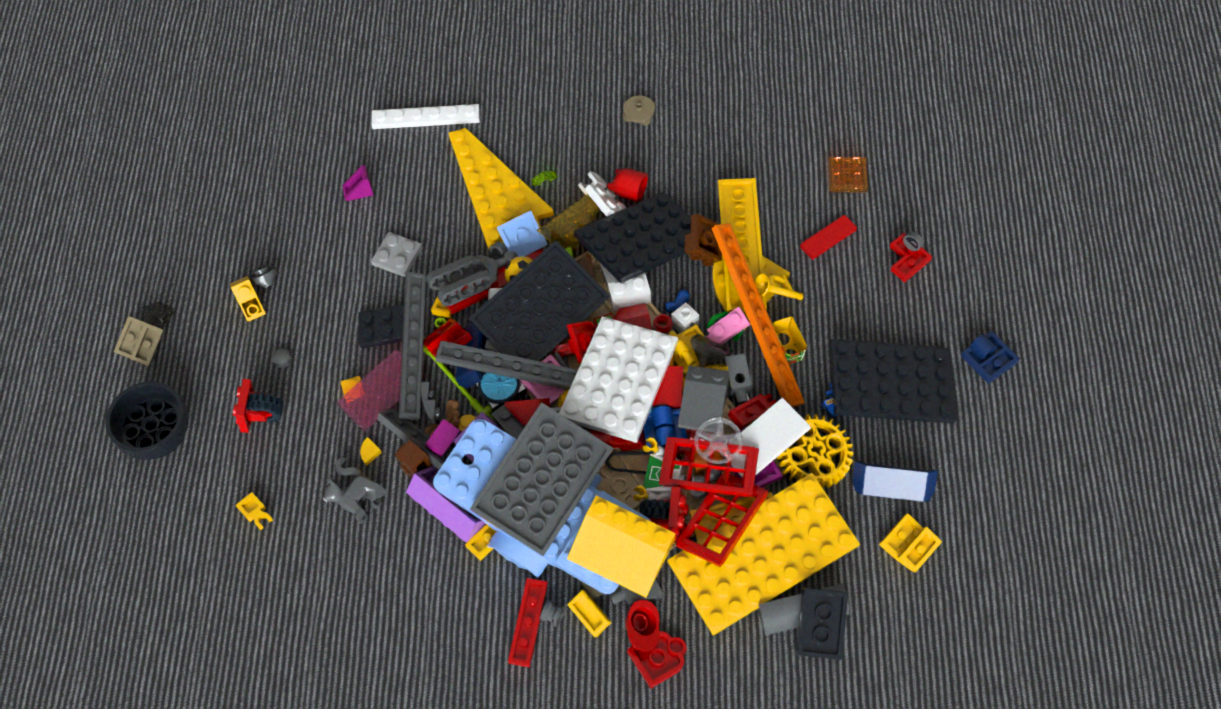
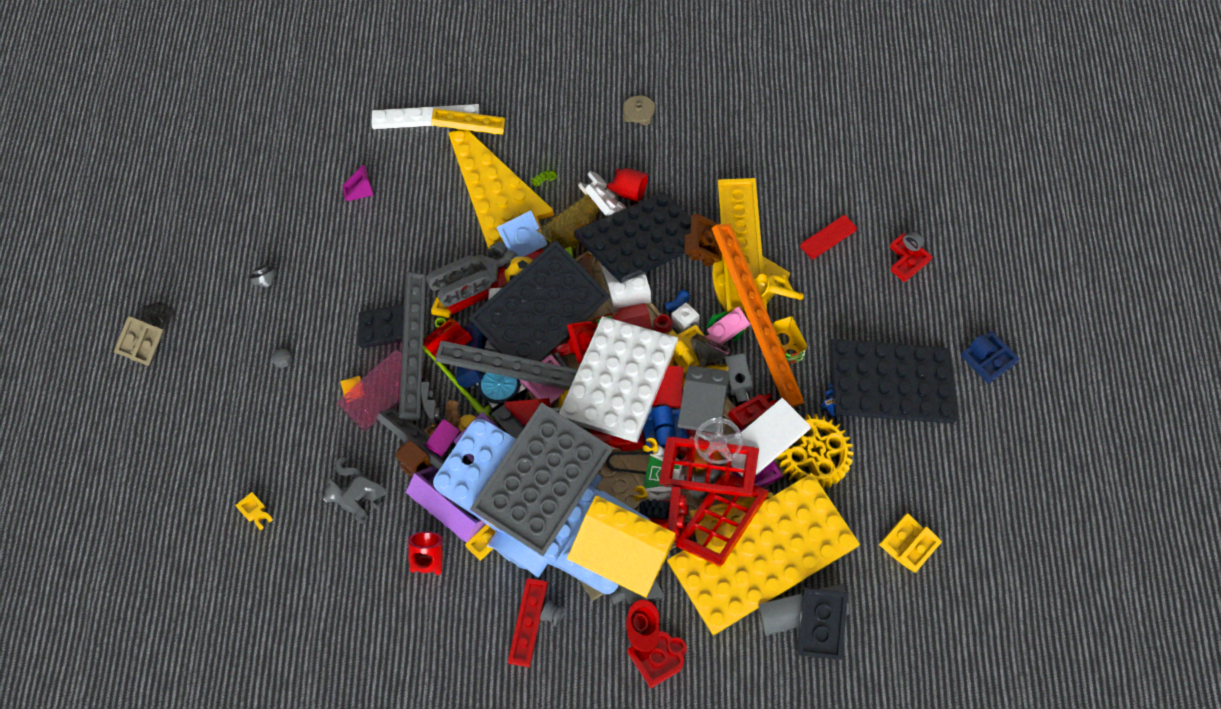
(145, 400): black wheel -> none
(247, 298): yellow slope -> none
(255, 406): plate -> none
(369, 451): yellow tile -> none
(396, 254): light grey plate -> none
(425, 552): none -> red piece
(468, 121): none -> yellow plate
(589, 613): yellow tile -> none
(847, 174): clear orange plate -> none
(894, 482): piece -> none

